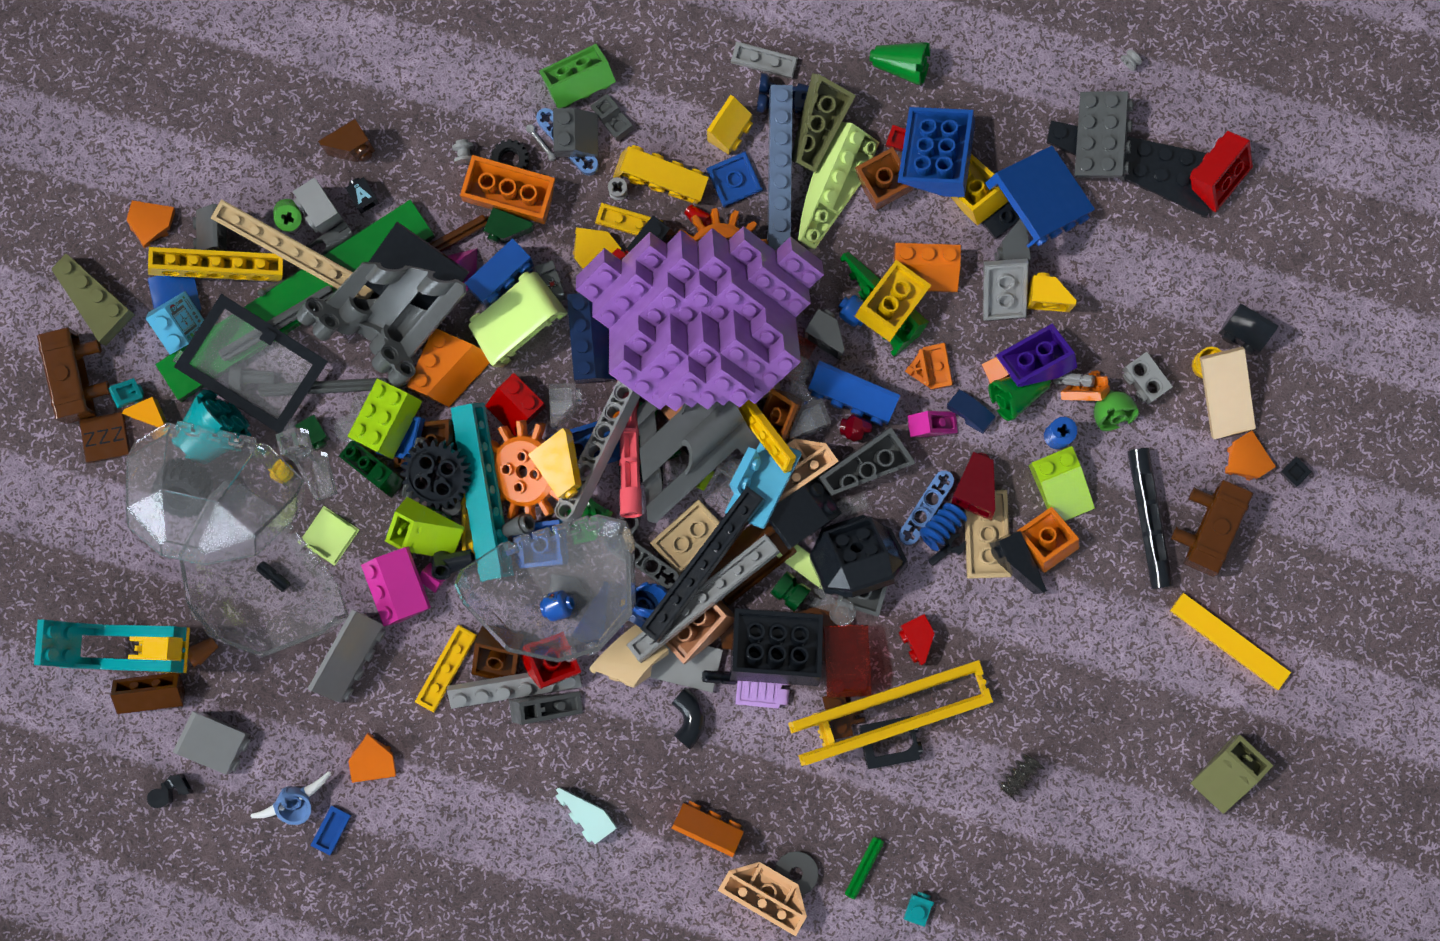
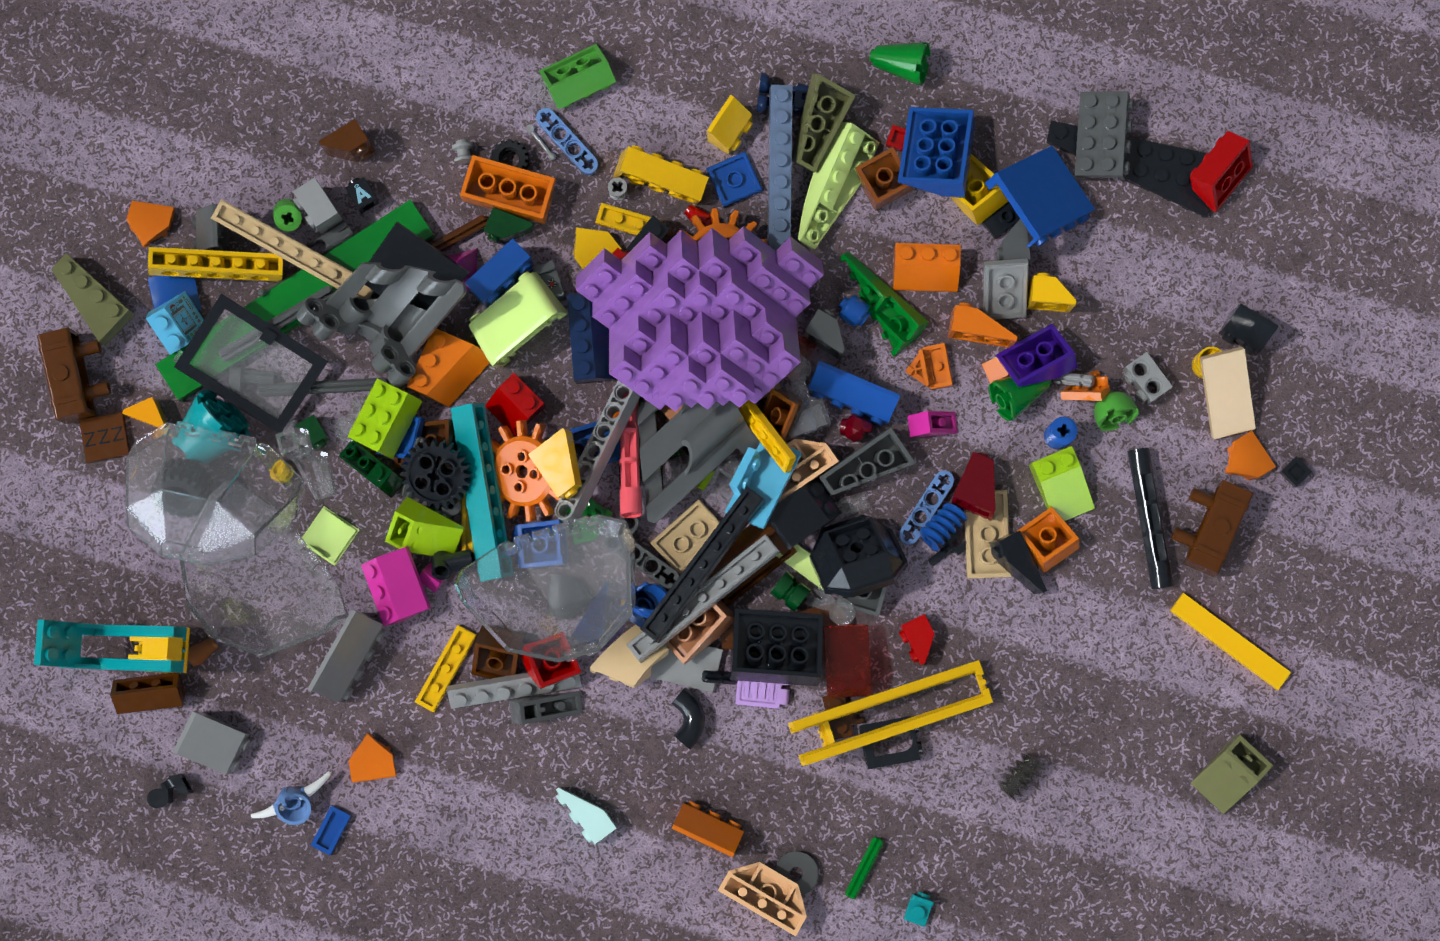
(126, 393): teal bracket -> none
(270, 574): black piece -> none
(519, 525): dark grey cone -> none
(557, 605): blue head -> none
(563, 404): clear slope -> none
(575, 133): dark grey slope -> none
(612, 117): dark grey slope -> none
(764, 60): light grey tile -> none
(892, 300): yellow slope -> none
(971, 410): dark blue slope -> none
(975, 326): none -> orange slope
(1131, 59): light grey bush -> none

